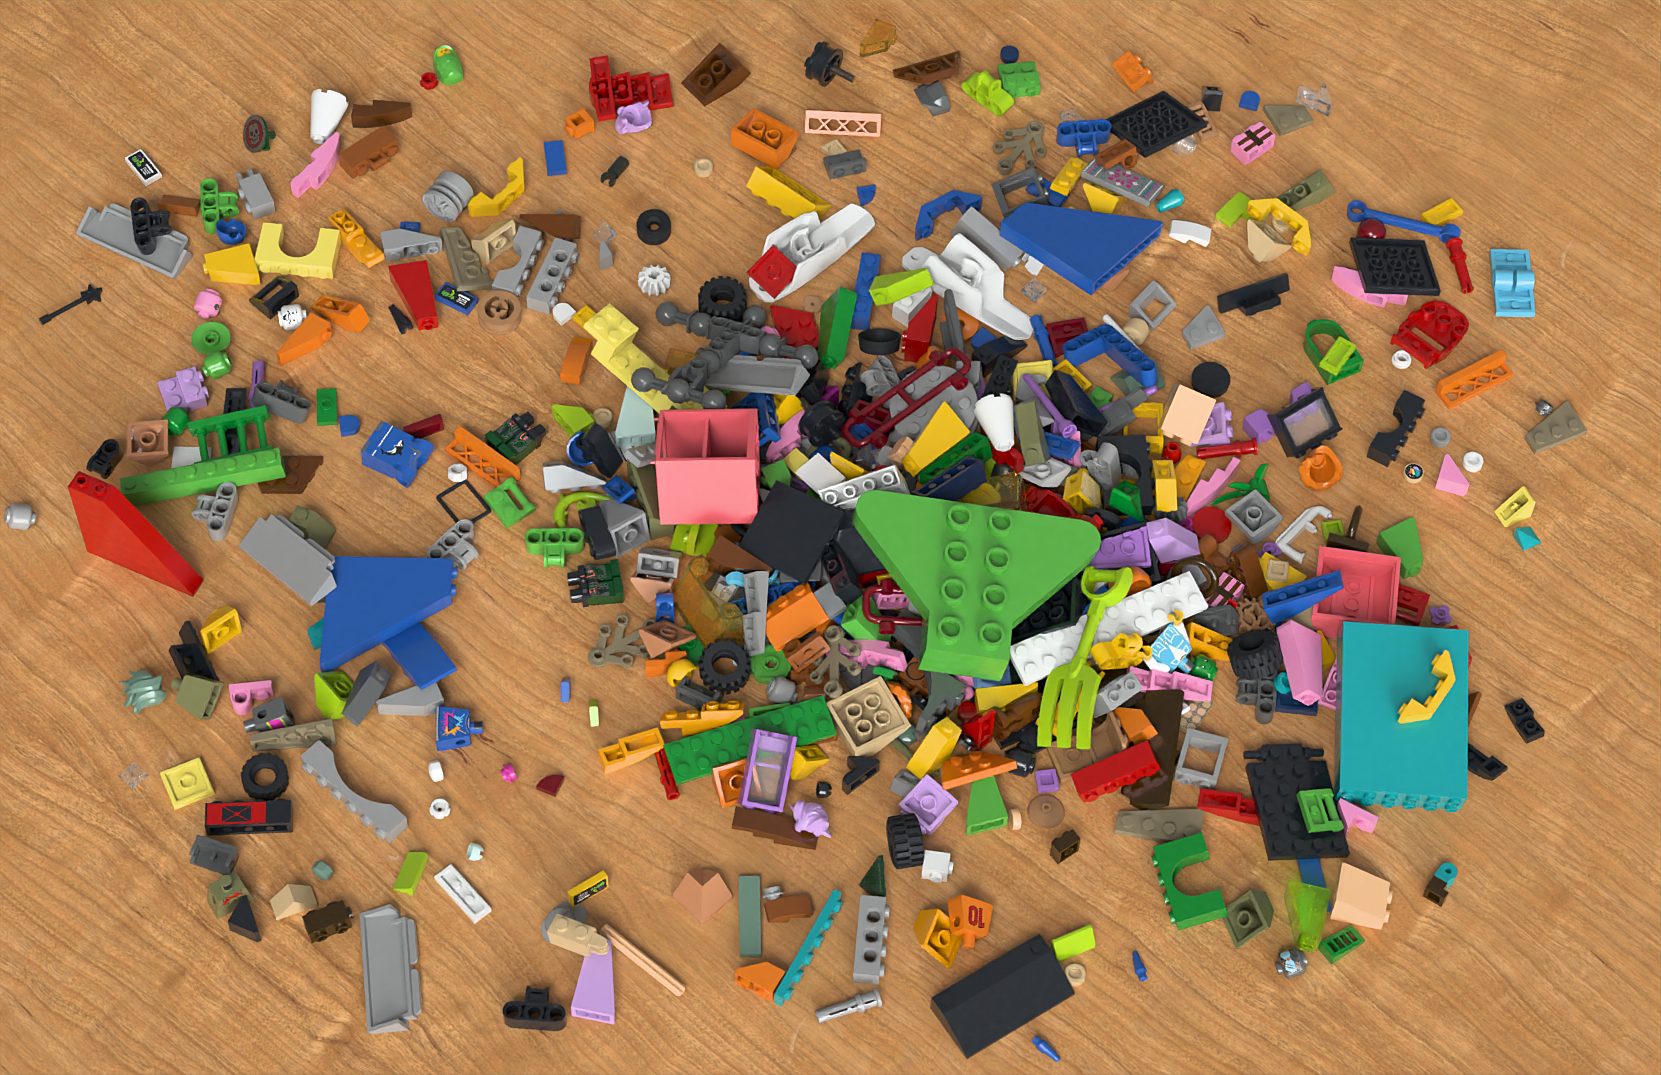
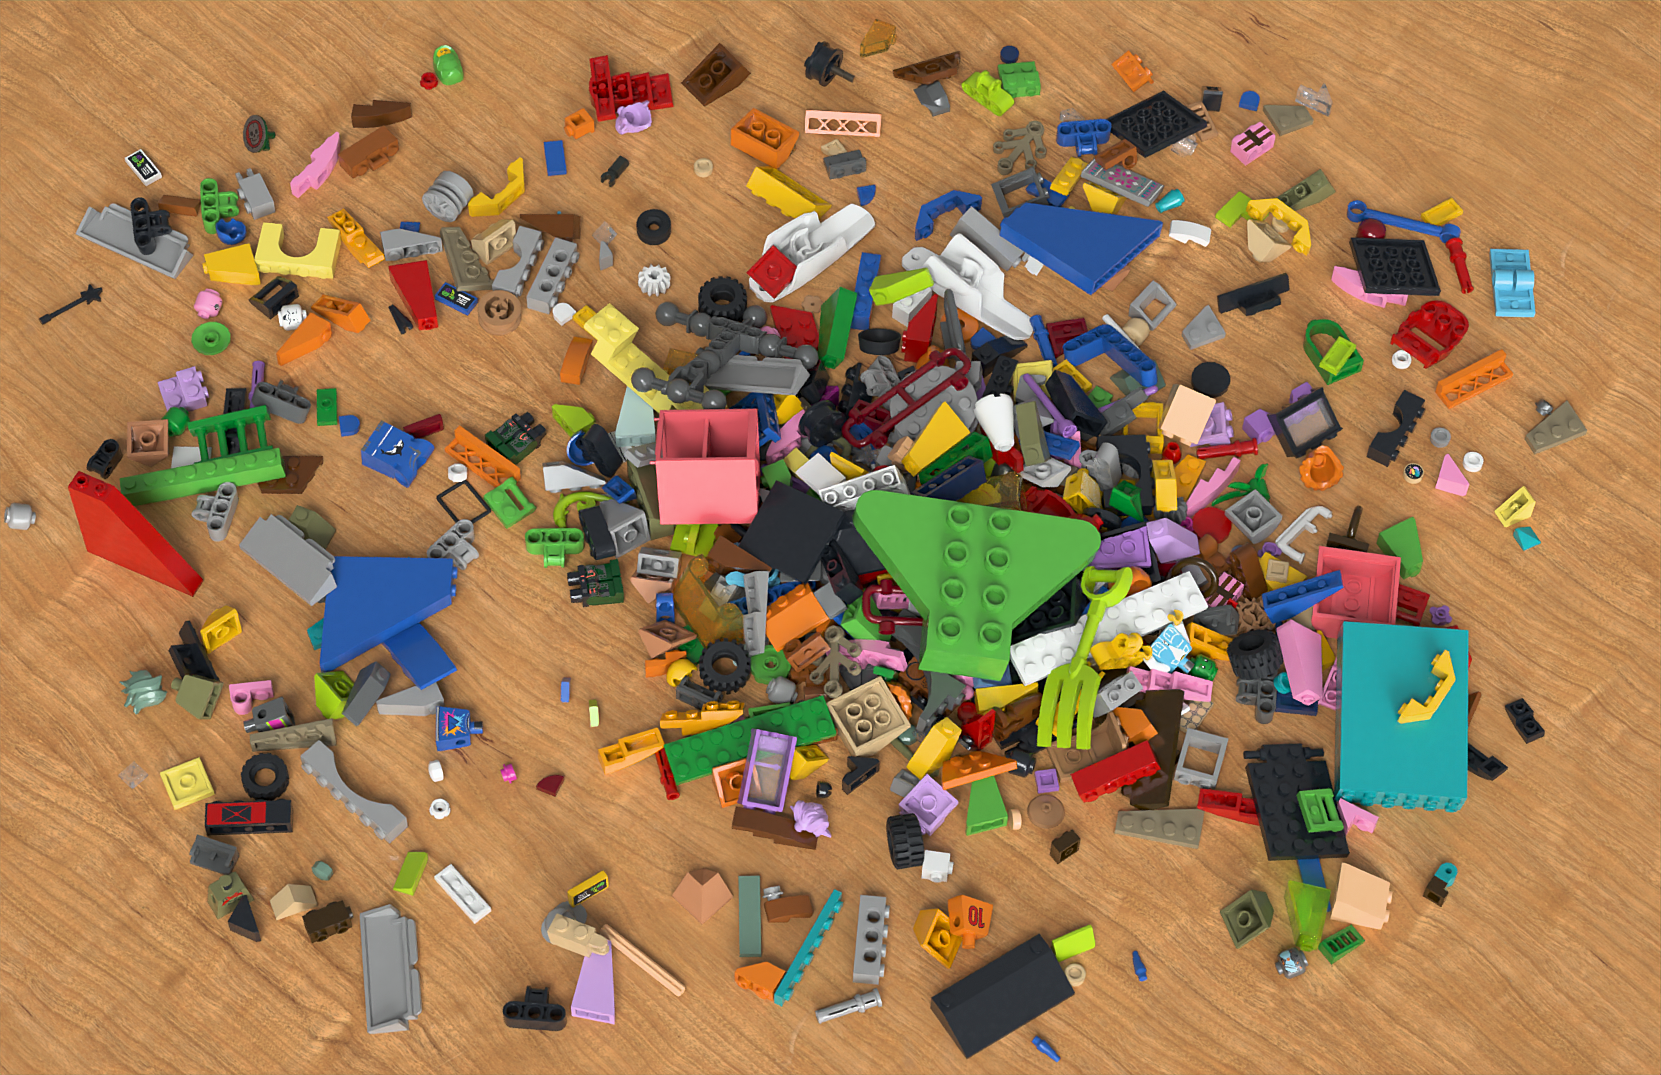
(217, 365): bright green head -> none
(326, 113): white cone -> none
(473, 851): light aqua hinge -> none
(603, 417): tan tile -> none
(619, 645): dark tan plant -> none
(875, 879): clear green slope -> none
(1034, 290): clear tile -> none
(1171, 859): green arch -> none
(1332, 527): lime tile -> none

